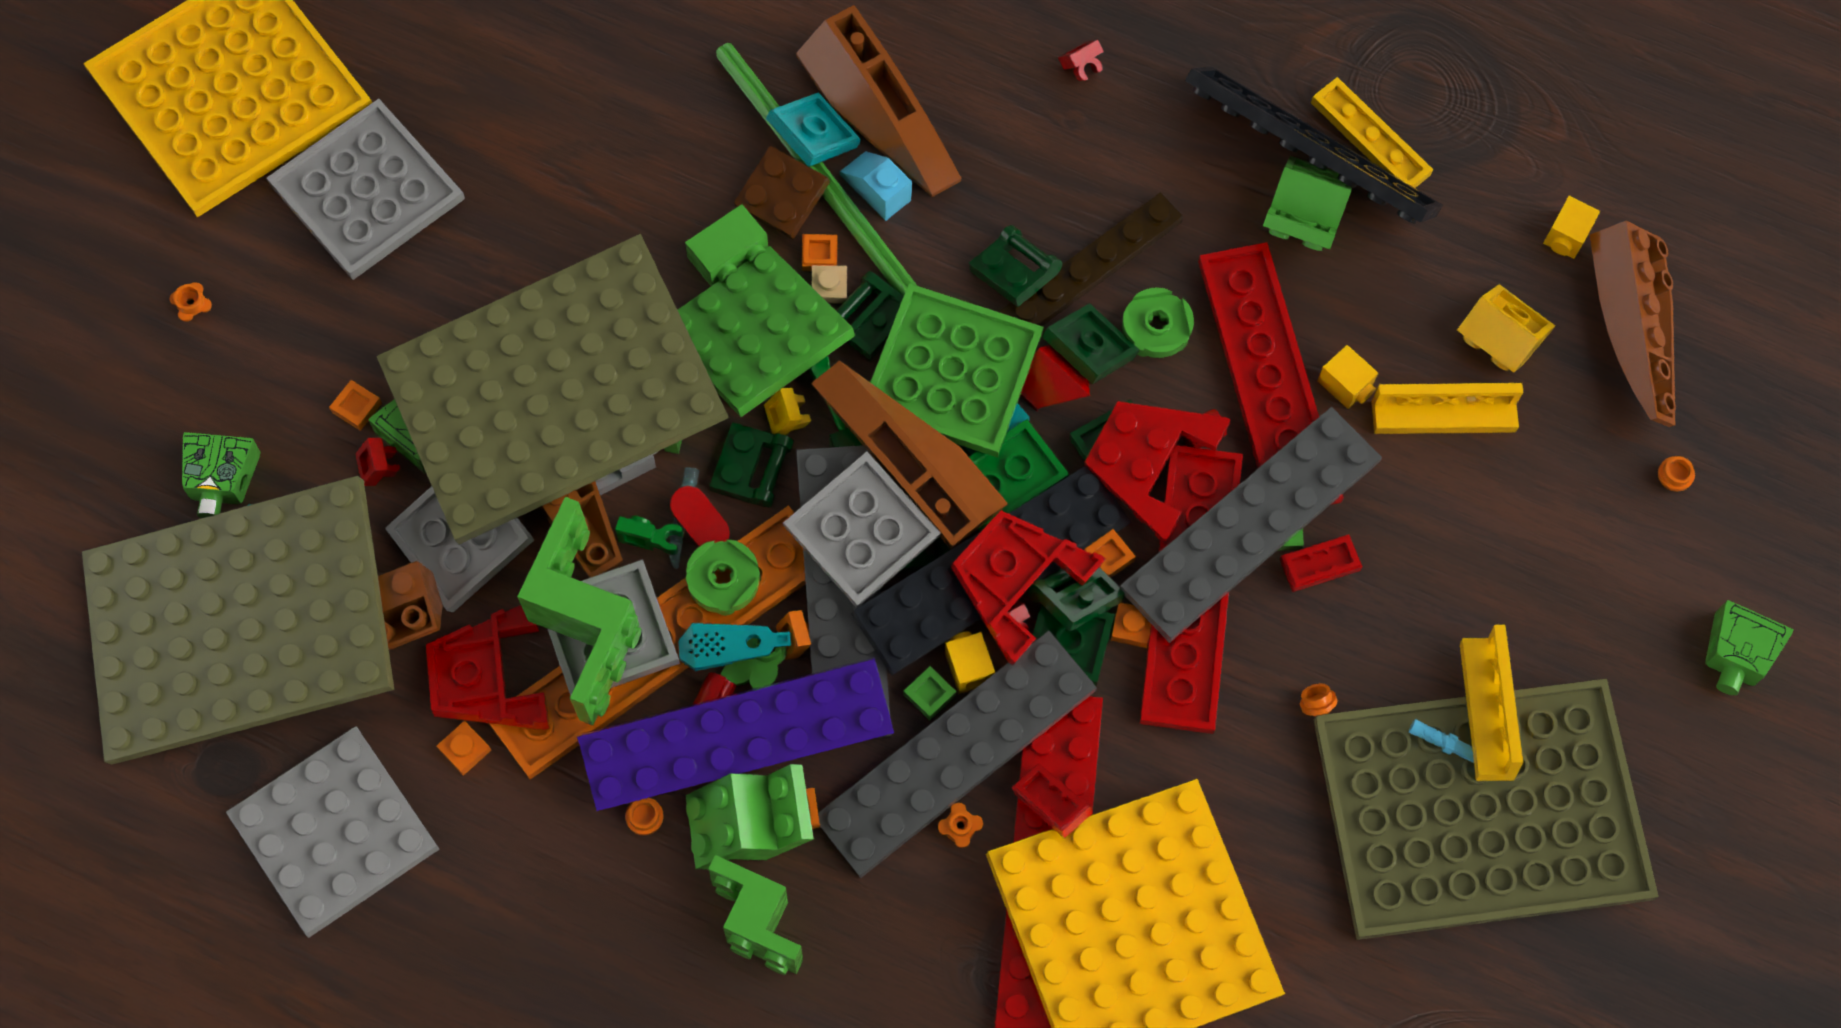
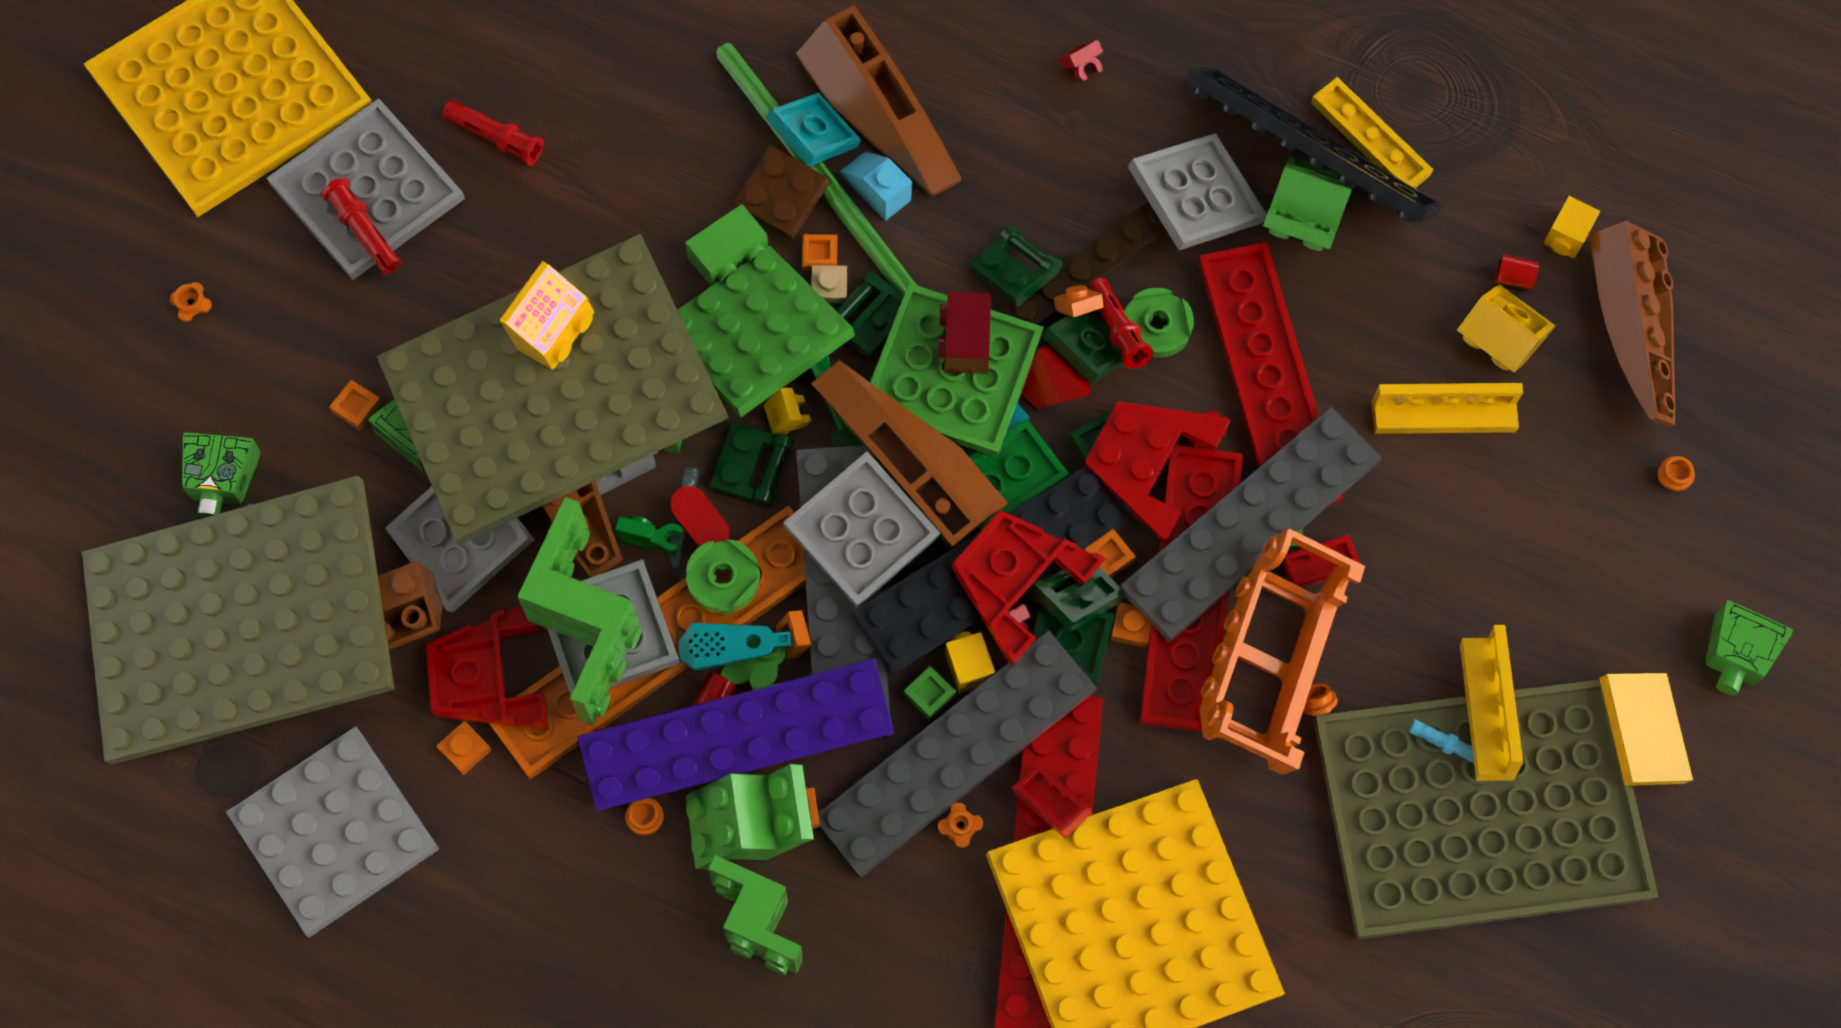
(354, 214): none -> red pin
(373, 463): red tile -> none
(506, 136): none -> red pin
(547, 317): none -> yellow slope
(967, 332): none -> dark red brick
(1078, 301): none -> orange plate
(1124, 333): none -> red pin
(1197, 191): none -> light grey plate
(1298, 674): none -> orange windscreen
(1348, 377): yellow brick -> none
(1516, 272): none -> red piece
(1645, 729): none -> yellow tile

